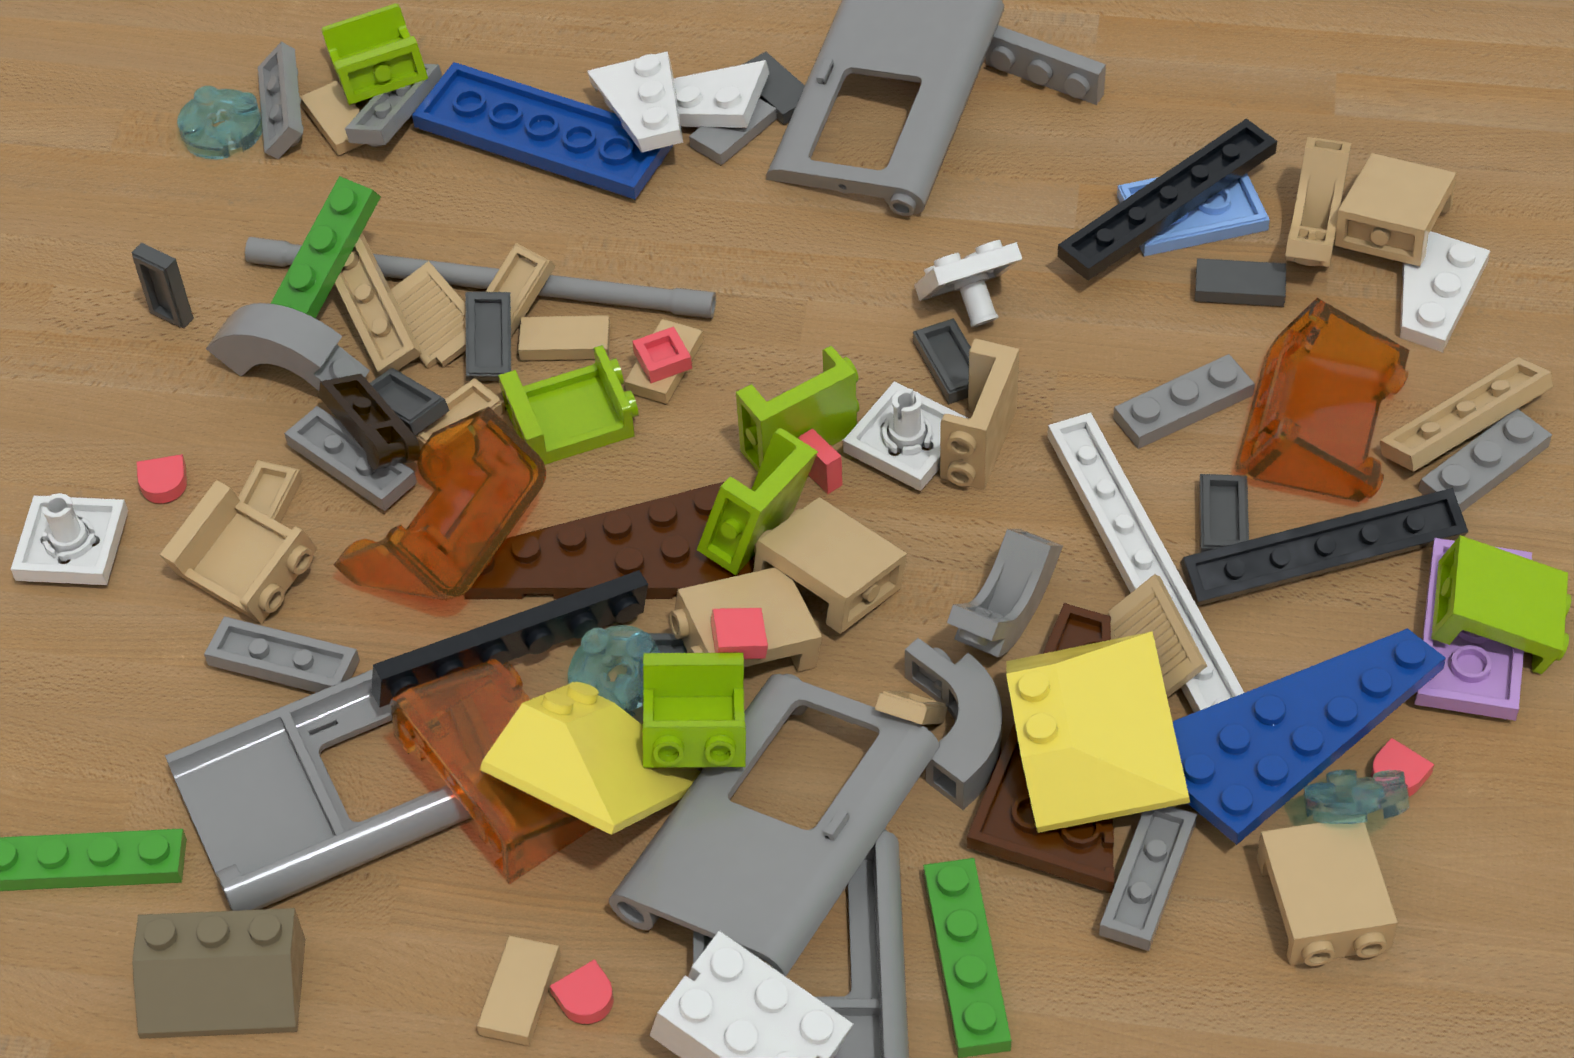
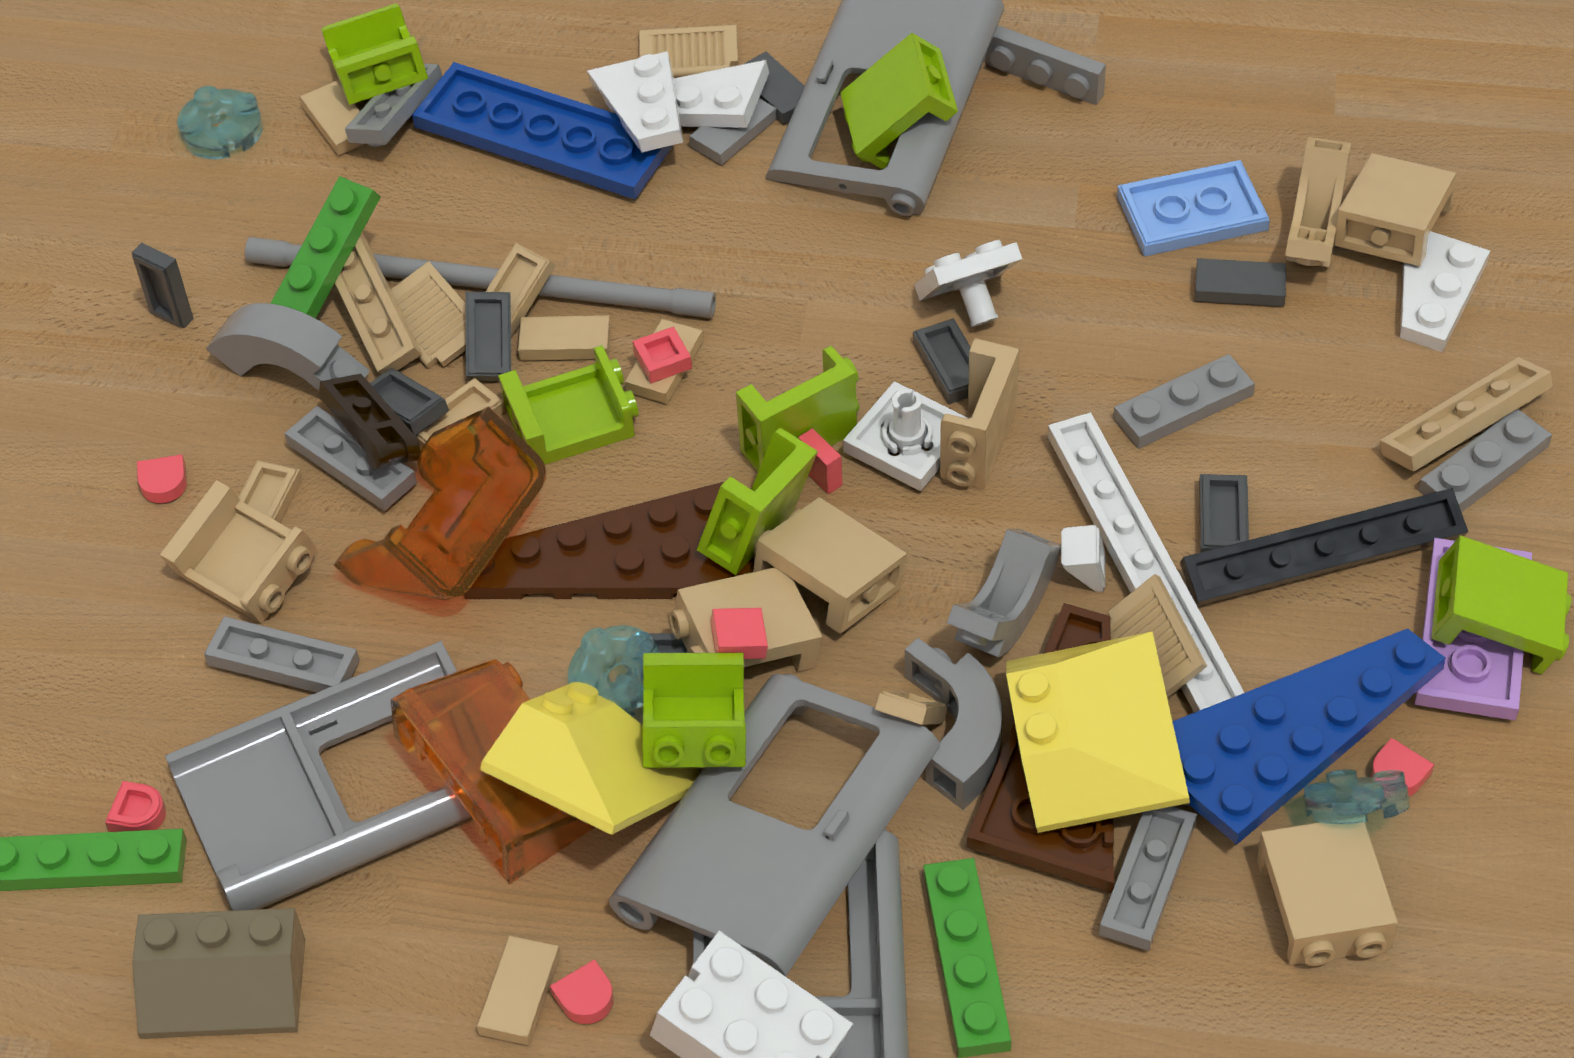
(72, 529): white plate -> none
(136, 808): none -> coral tile
(280, 101): light grey plate -> none
(513, 636): black plate -> none
(693, 48): none -> tan window
(895, 96): none -> lime panel
(1084, 555): none -> white slope
(1166, 199): black plate -> none
(1321, 405): clear orange windscreen -> none

